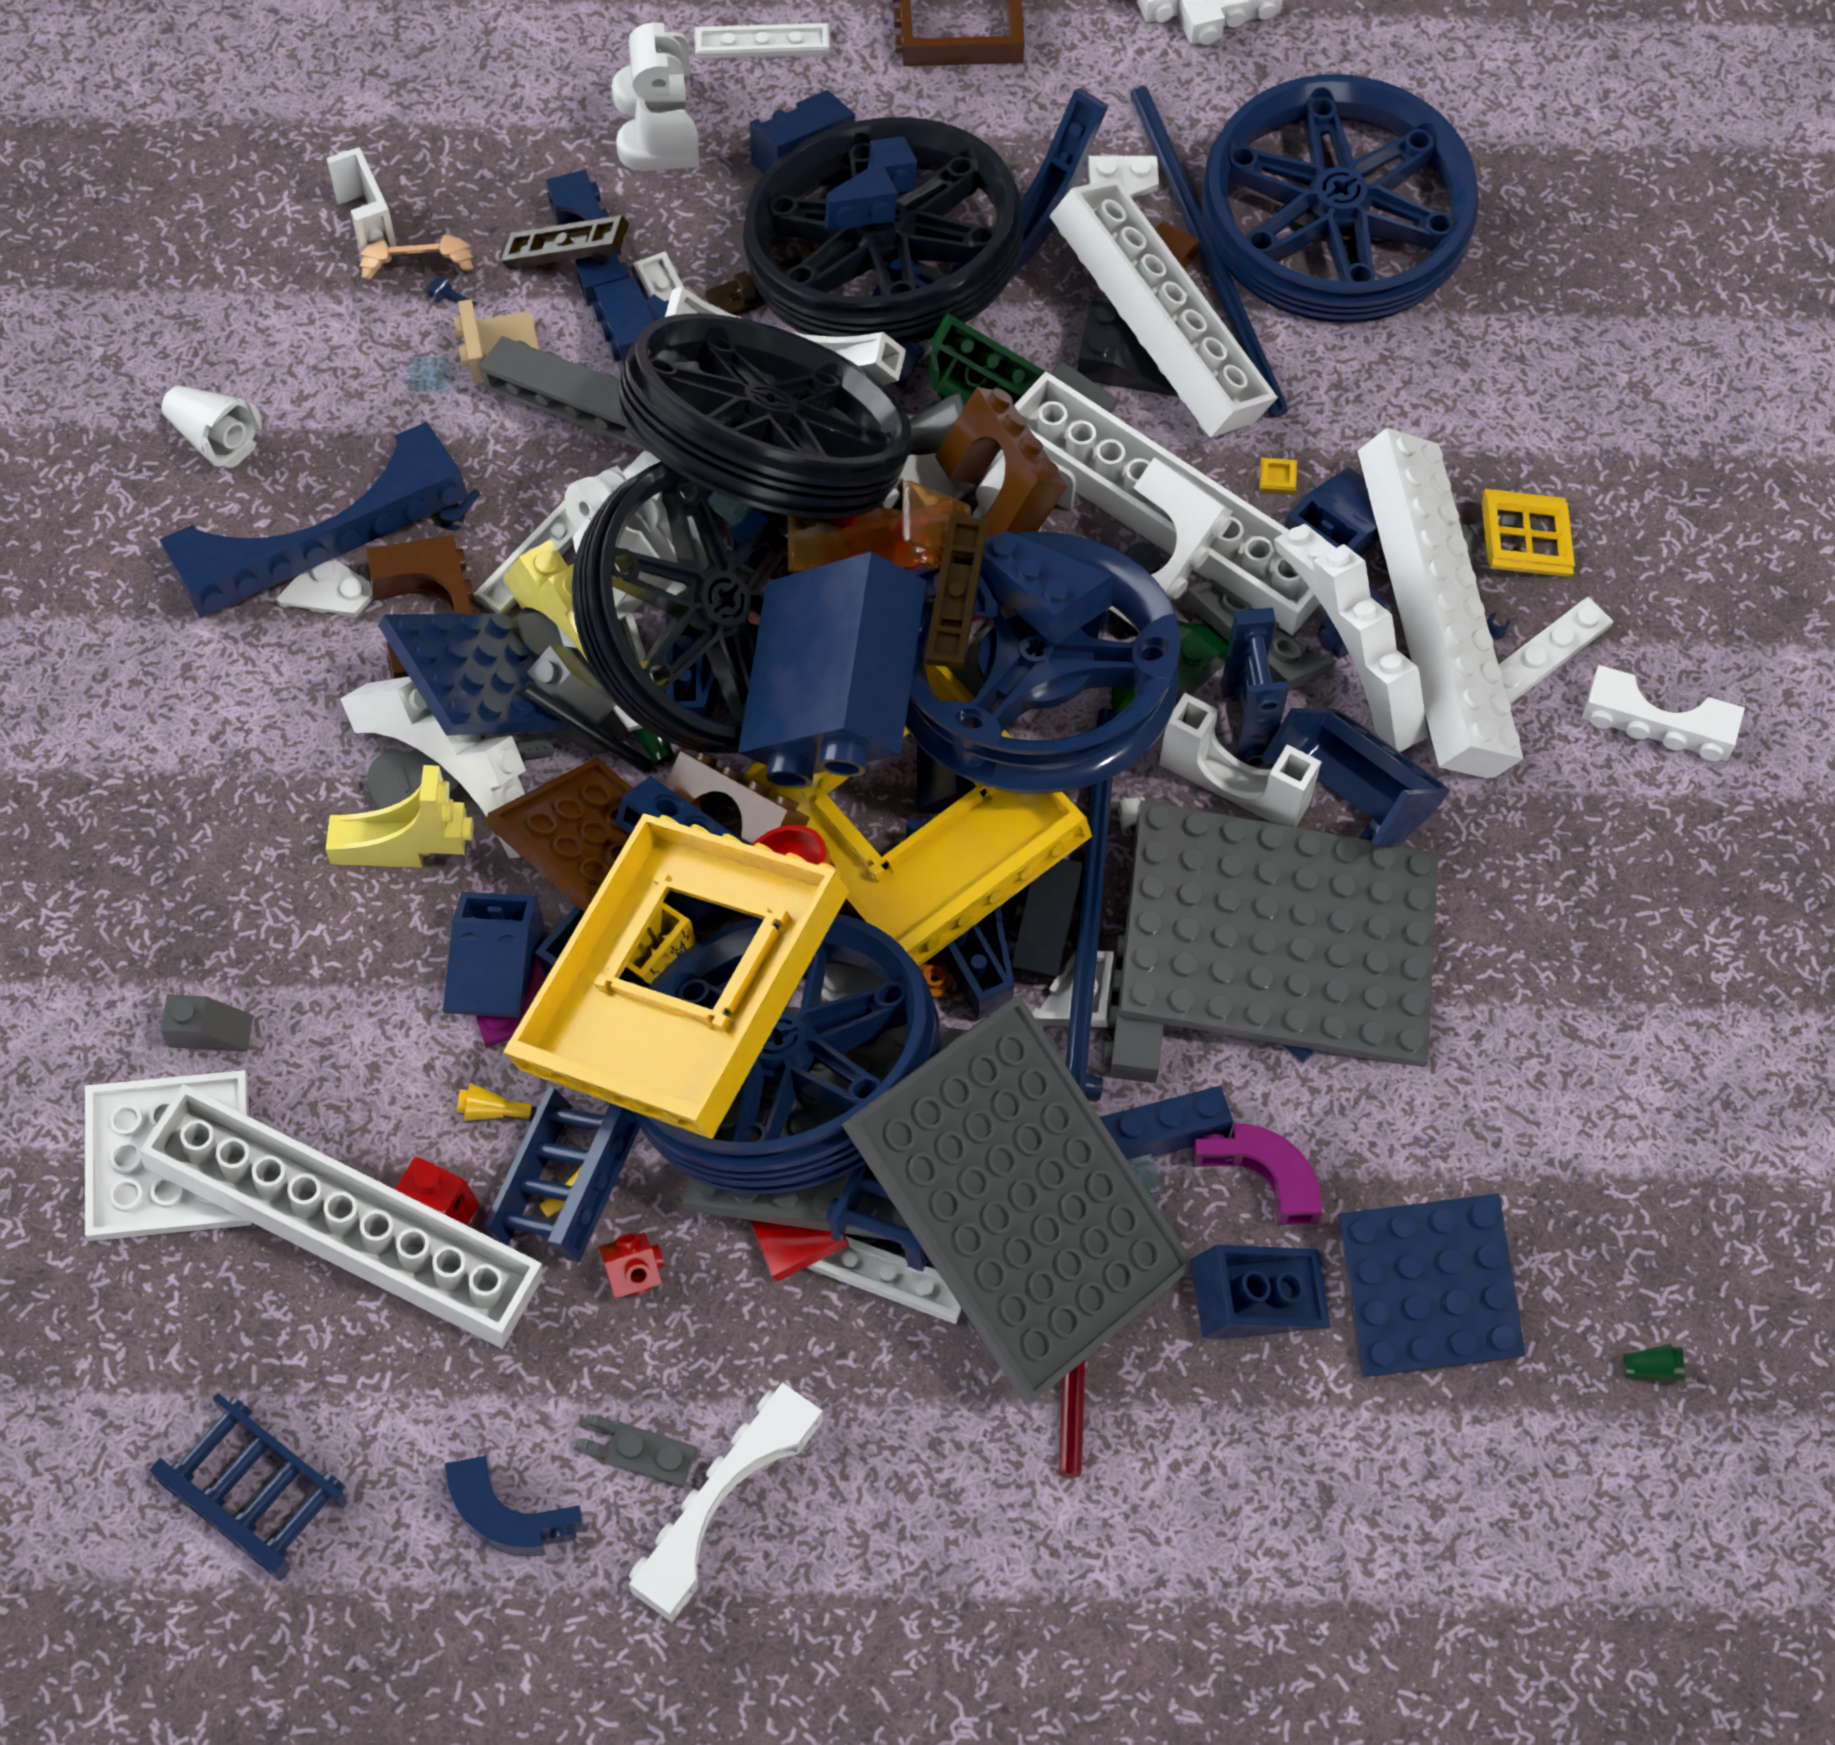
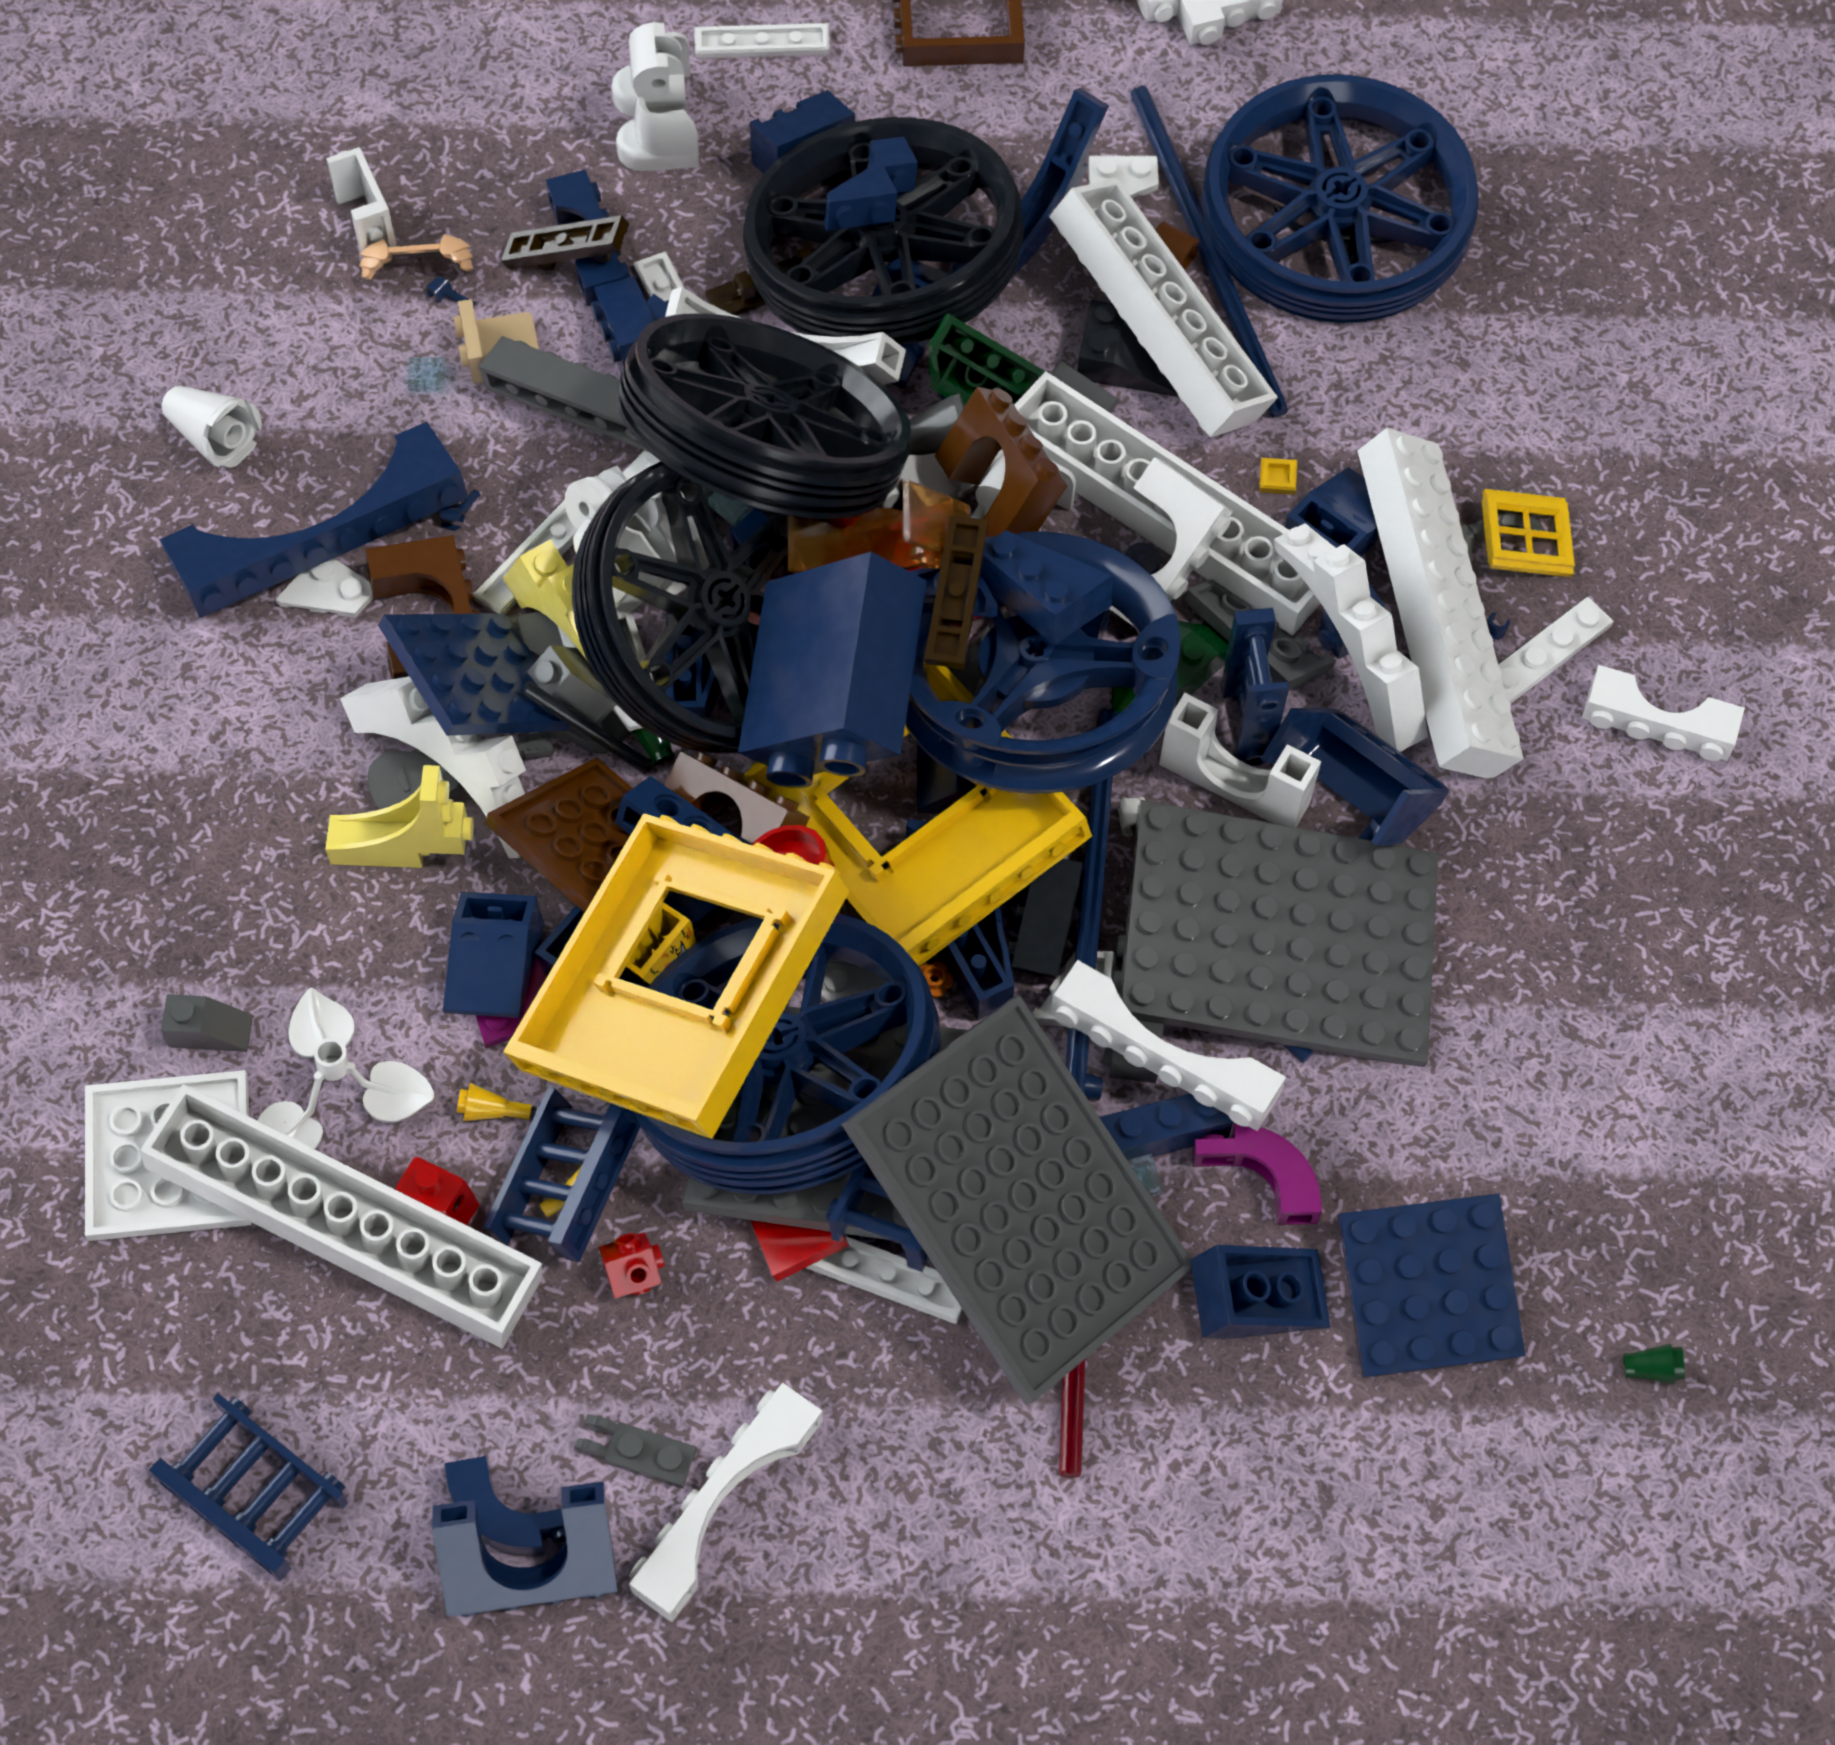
(322, 1032): none -> white plant
(480, 1583): none -> arch
(1234, 1086): none -> white arch

